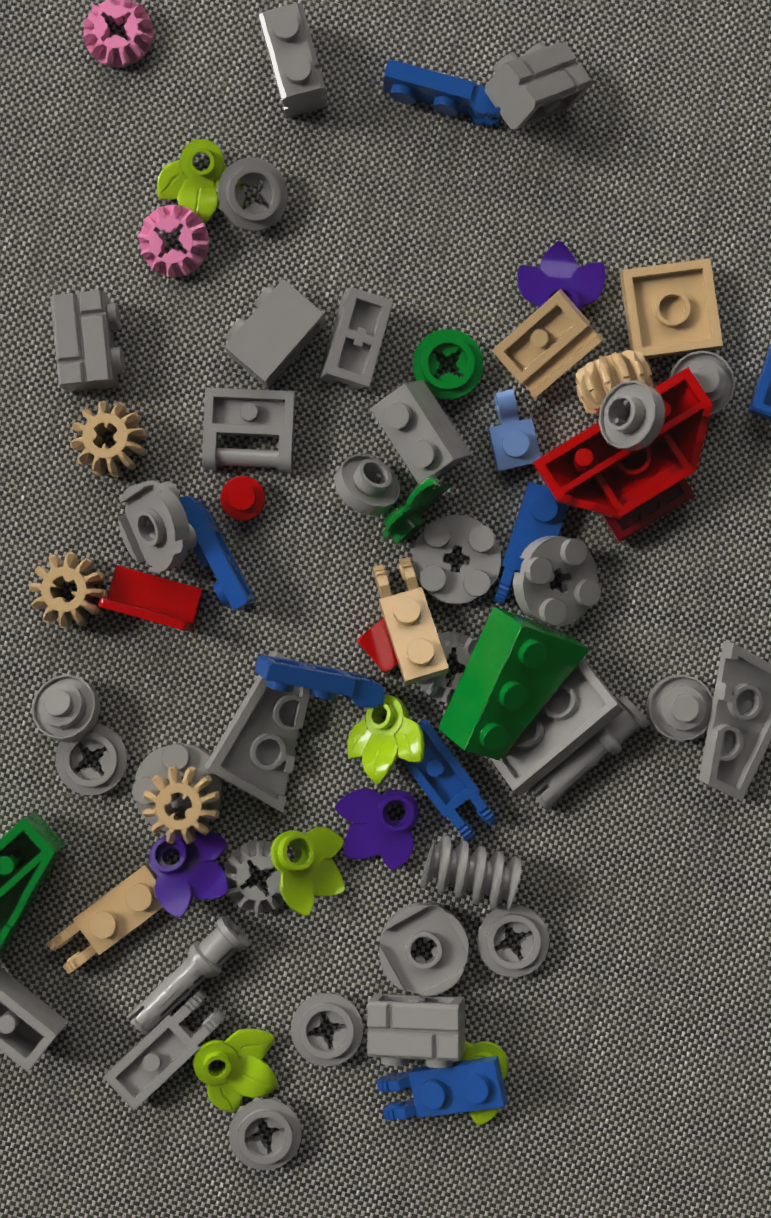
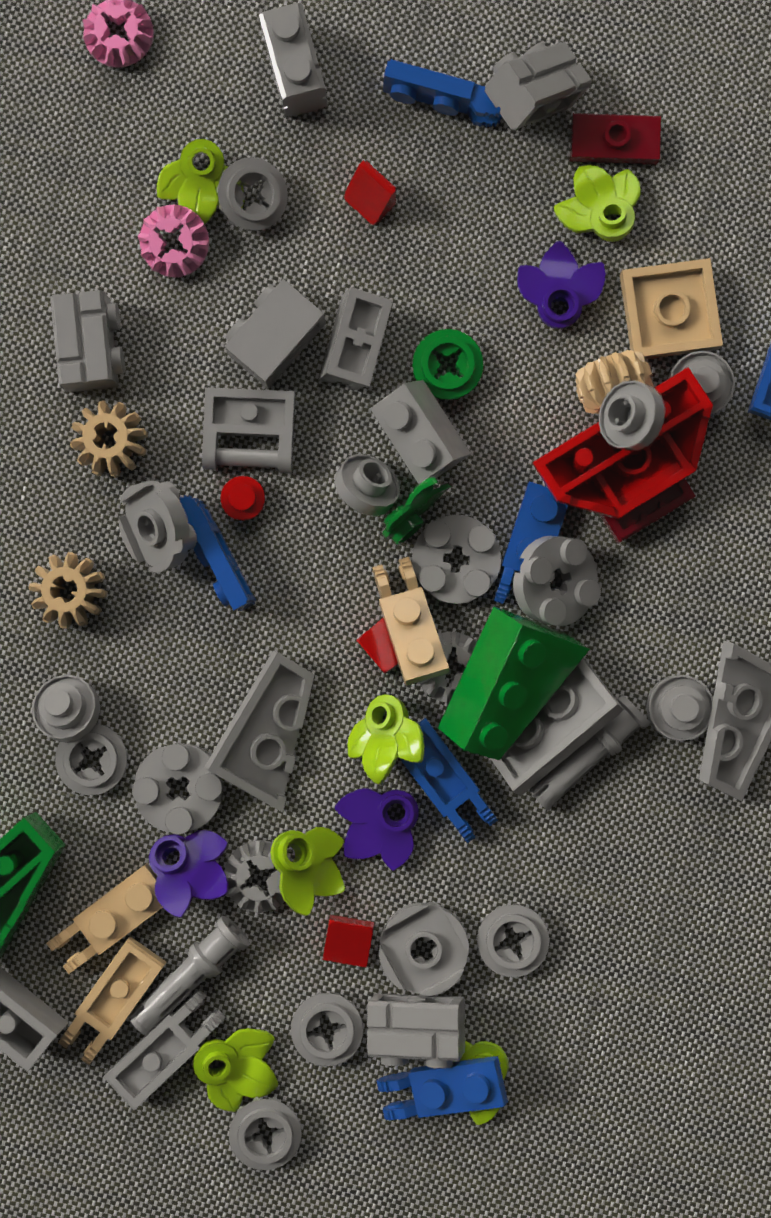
(114, 995): none -> tan hinge
(153, 598): red panel -> none
(169, 792): tan gear -> none
(321, 680): blue hinge -> none
(348, 941): none -> red slope
(370, 193): none -> red slope
(472, 872): light grey piece -> none
(512, 441): medium blue plate -> none
(547, 343): tan plate -> none
(598, 197): none -> lime plate
(615, 138): none -> dark red plate

